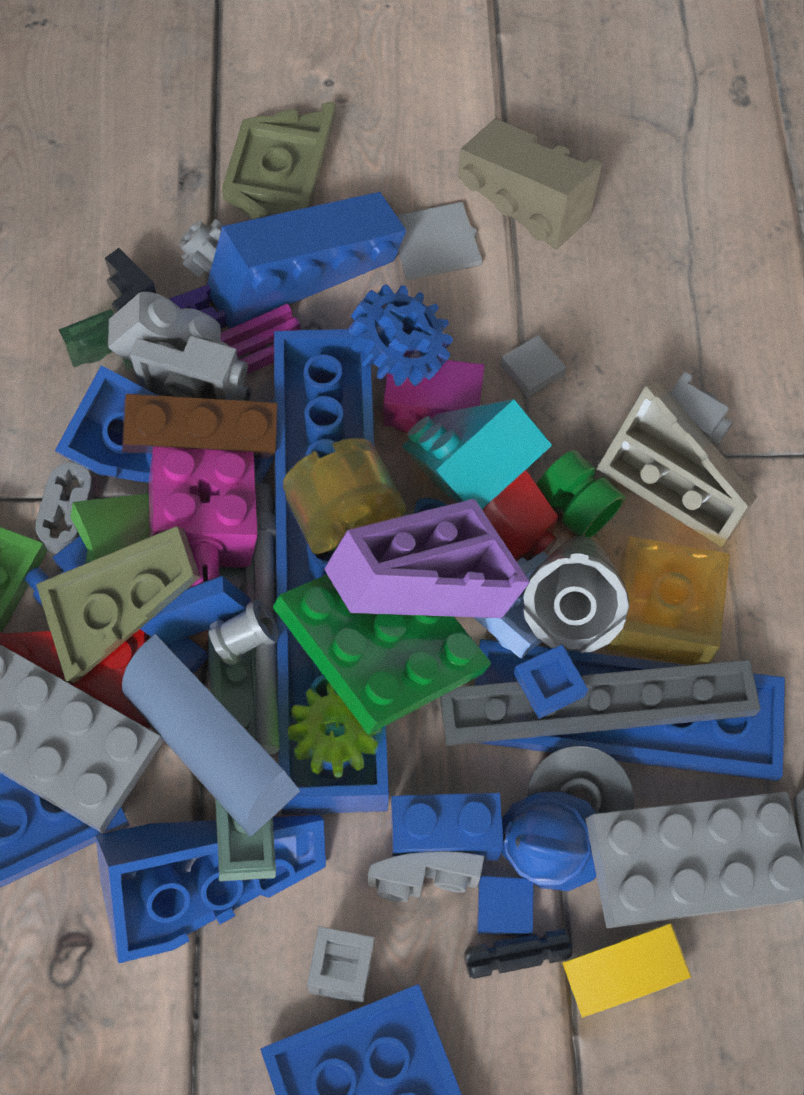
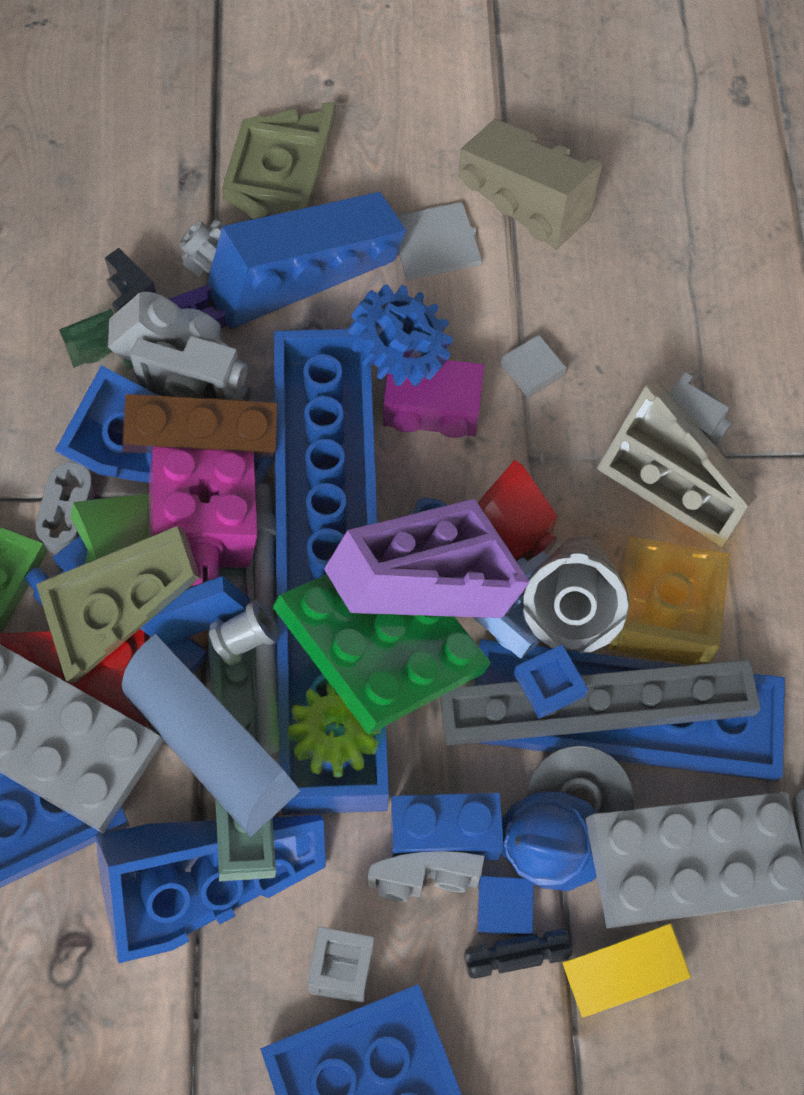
(257, 333): dark pink tile -> none
(341, 493): clear yellow brick -> none
(476, 449): teal wedge -> none
(576, 493): green wheel -> none

